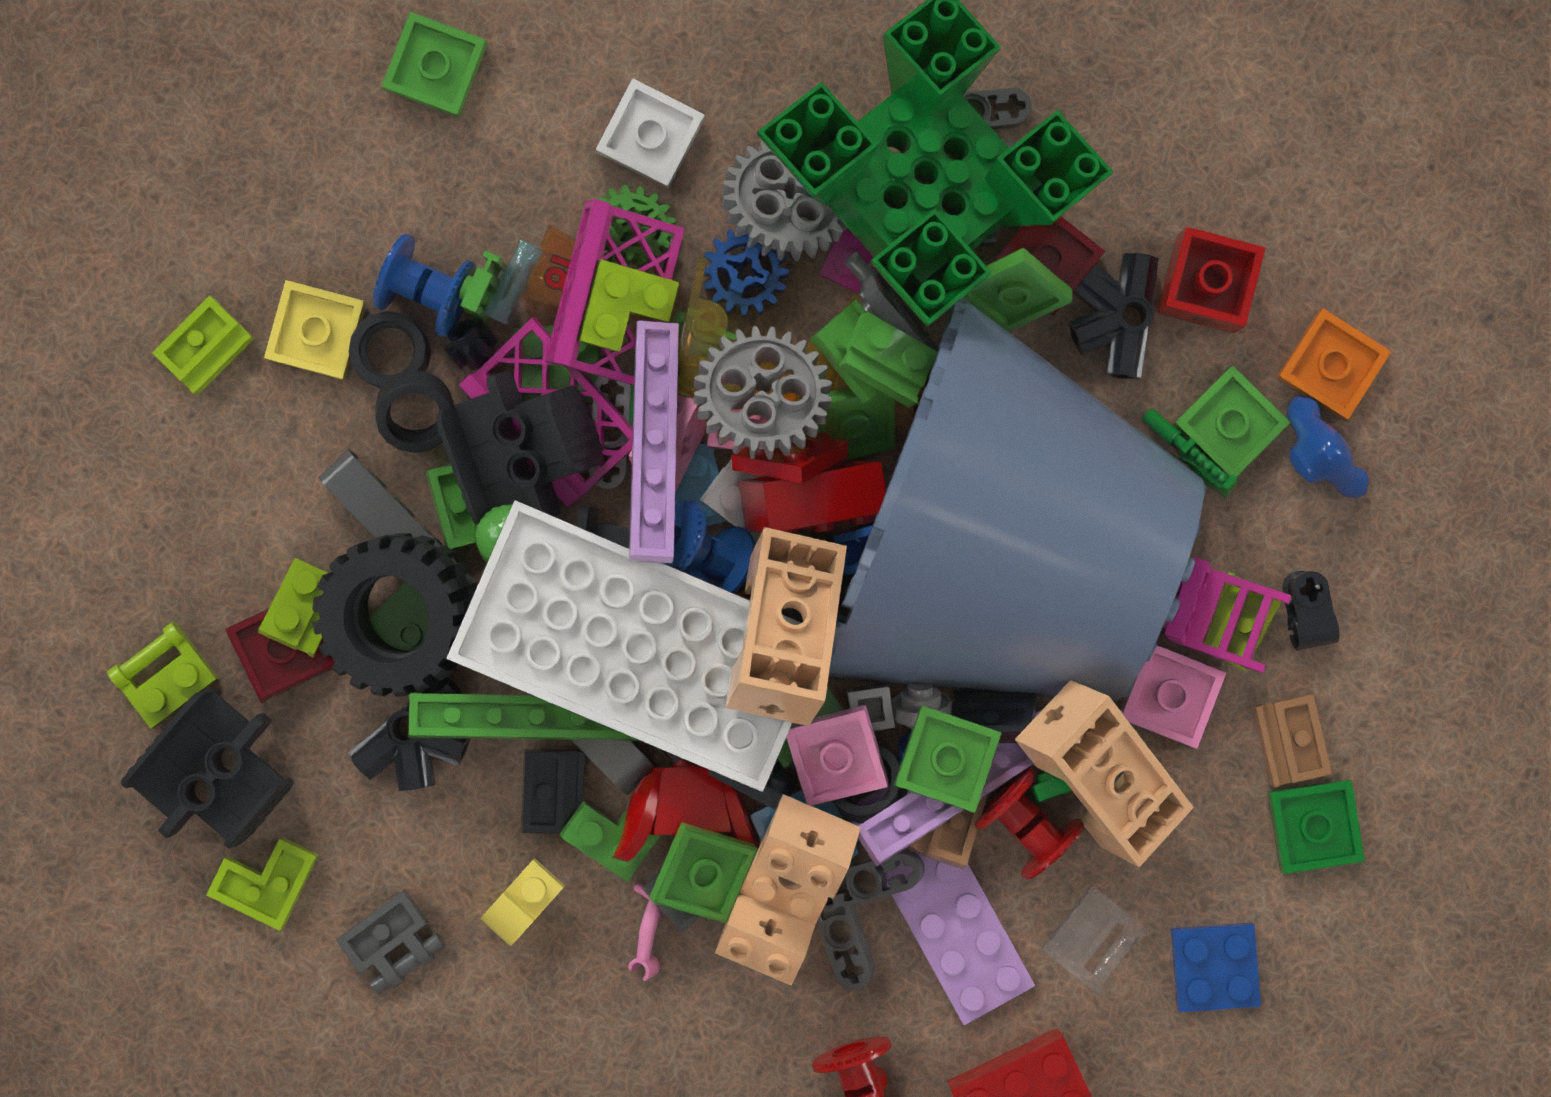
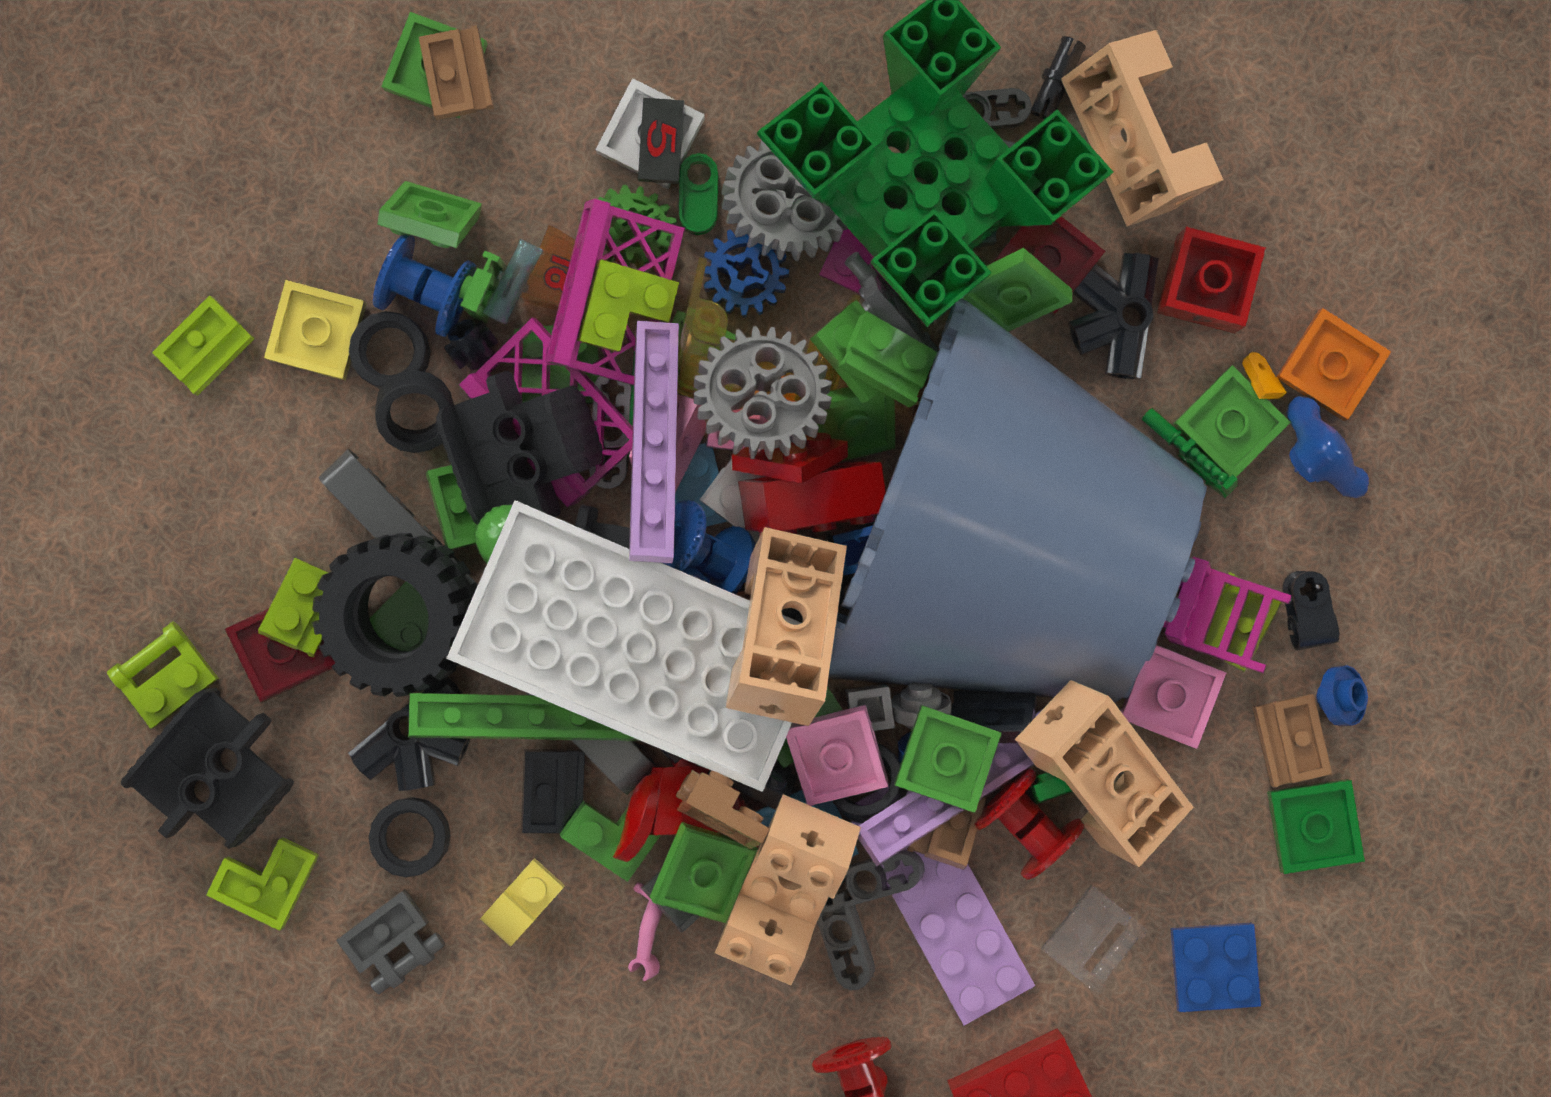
(378, 840): none -> black tyre
(429, 214): none -> bright green plate
(456, 72): none -> medium nougat plate
(661, 140): none -> pearl dark grey tile
(698, 202): none -> green piece
(711, 803): none -> medium nougat plate
(1052, 87): none -> black pin
(1111, 97): none -> light nougat plate
(1262, 377): none -> light orange piece
(1342, 696): none -> blue plate

